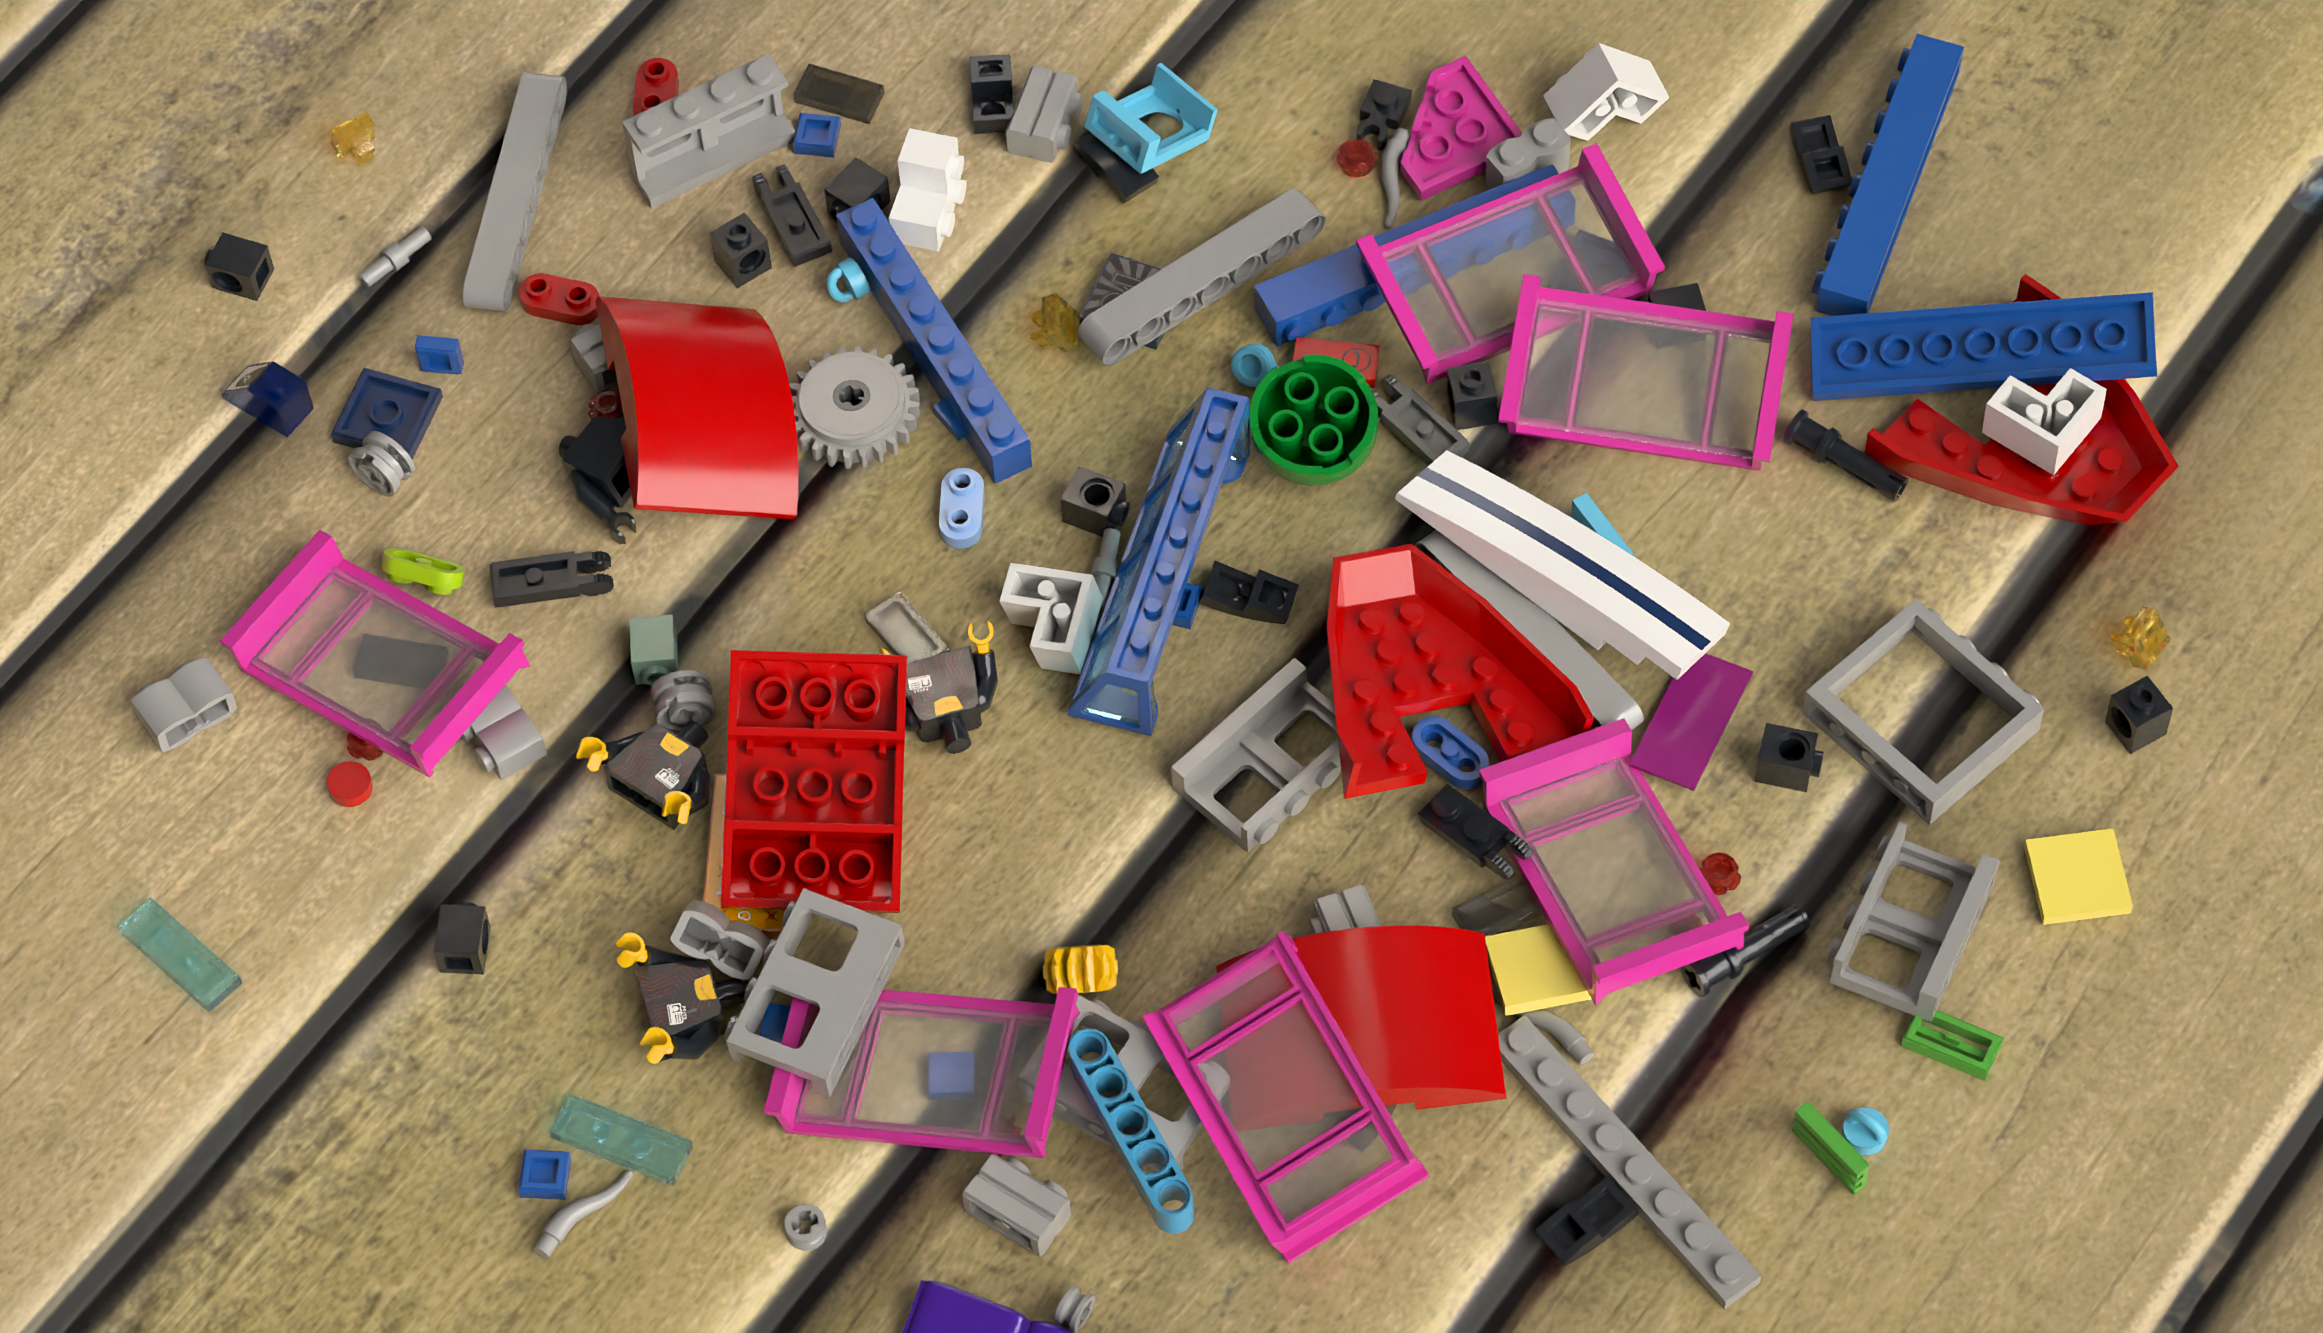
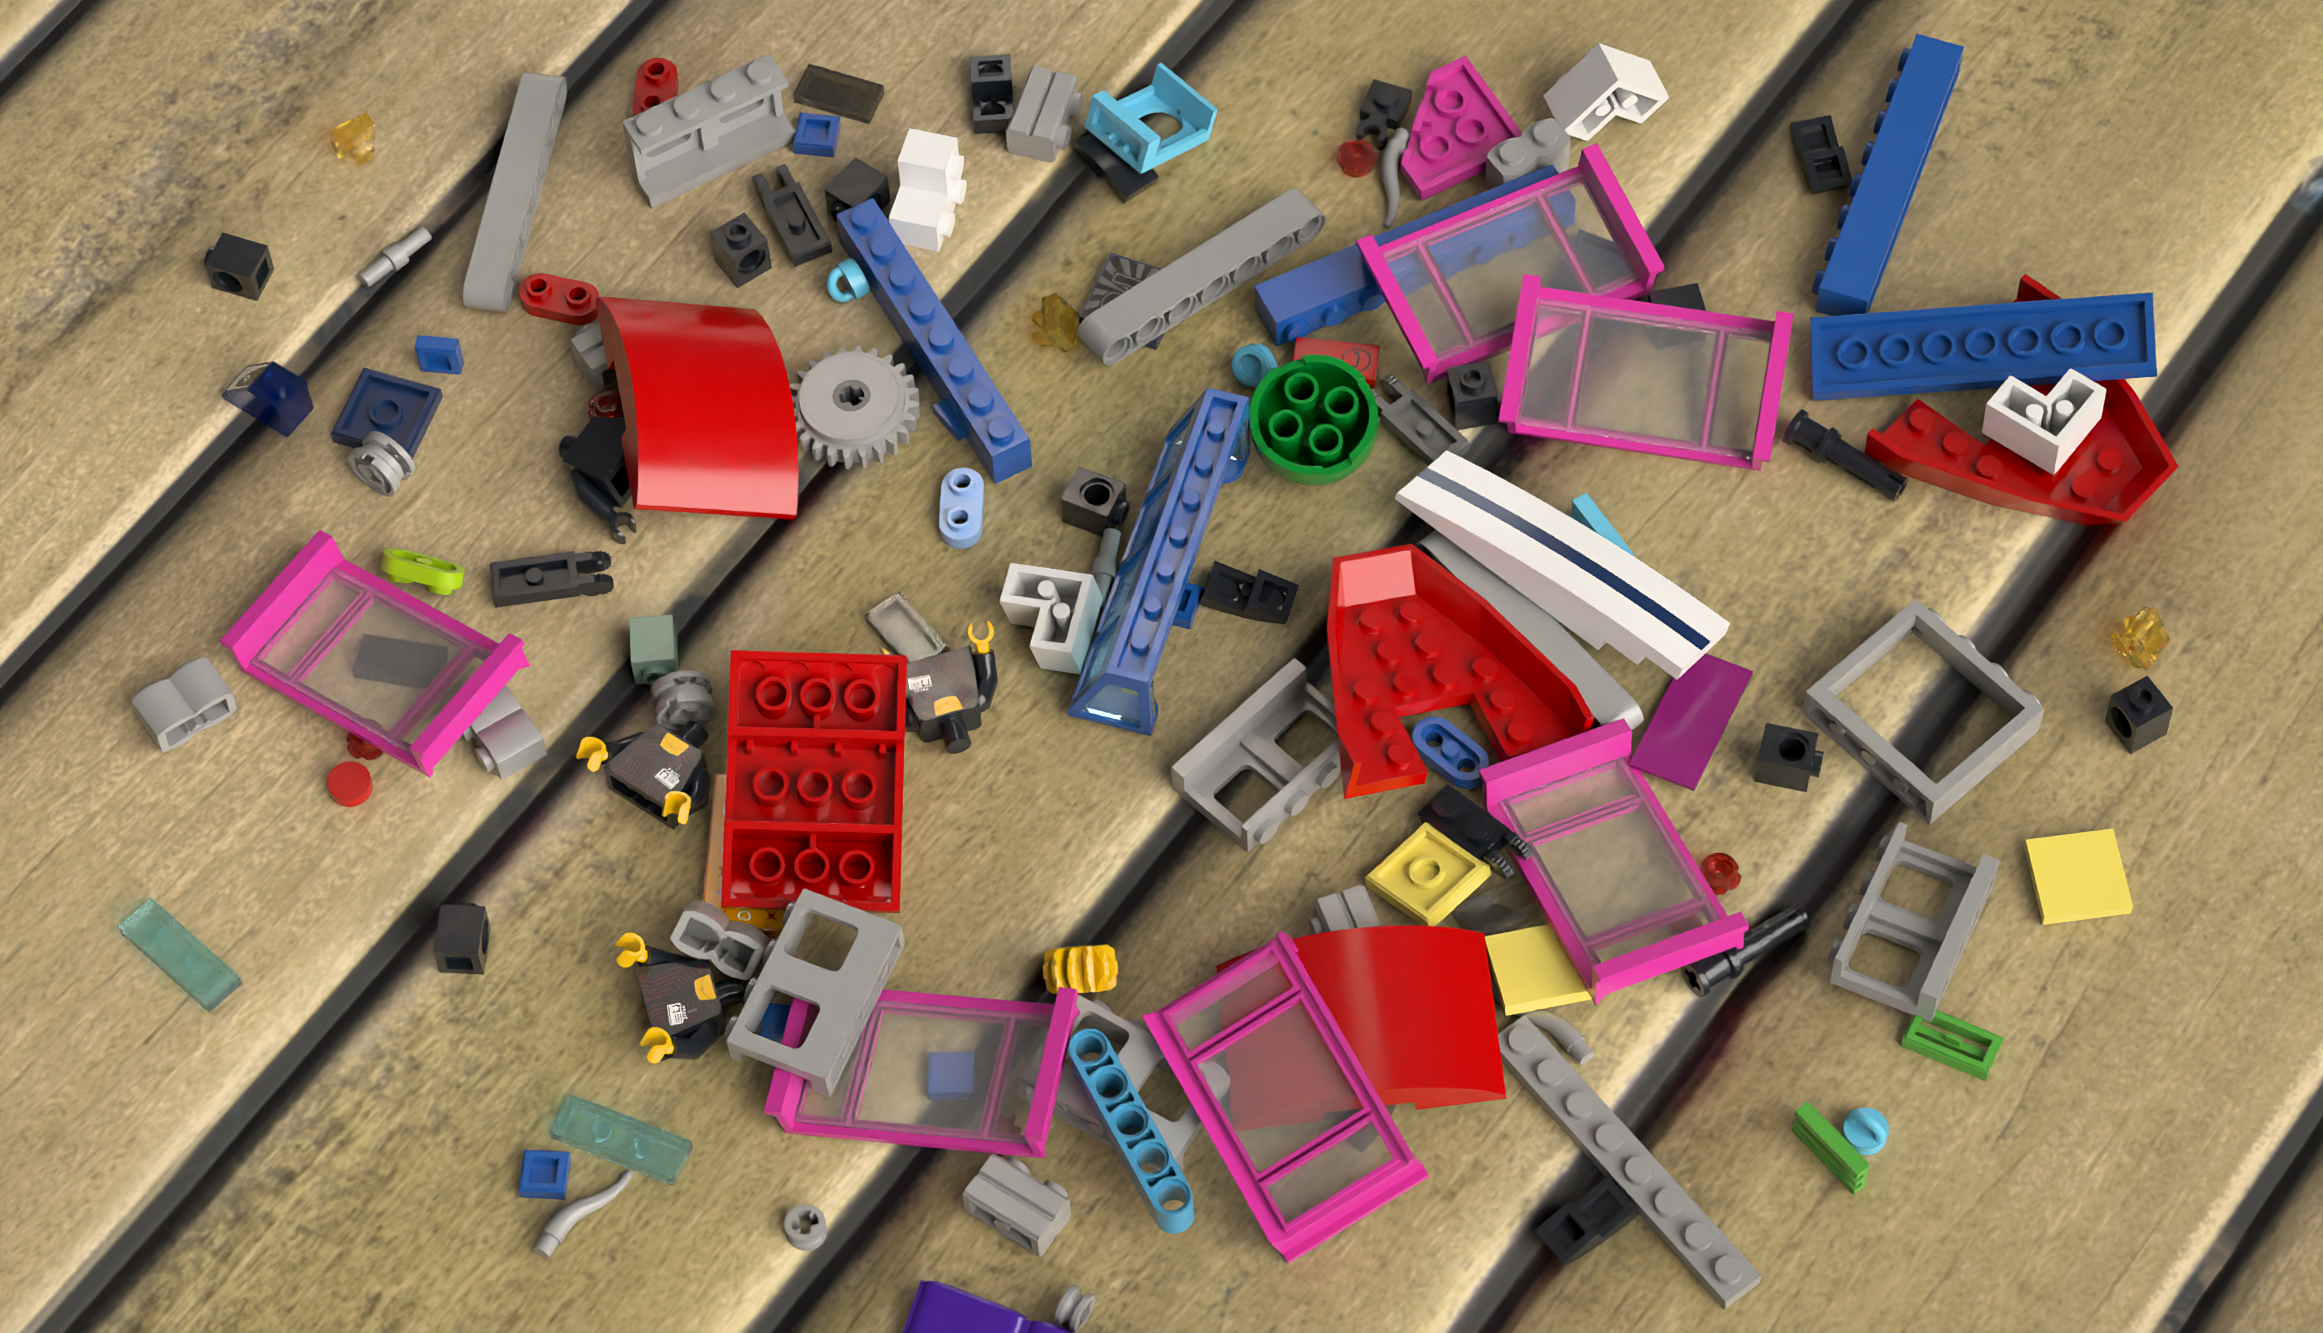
(1427, 876): none -> light yellow tile

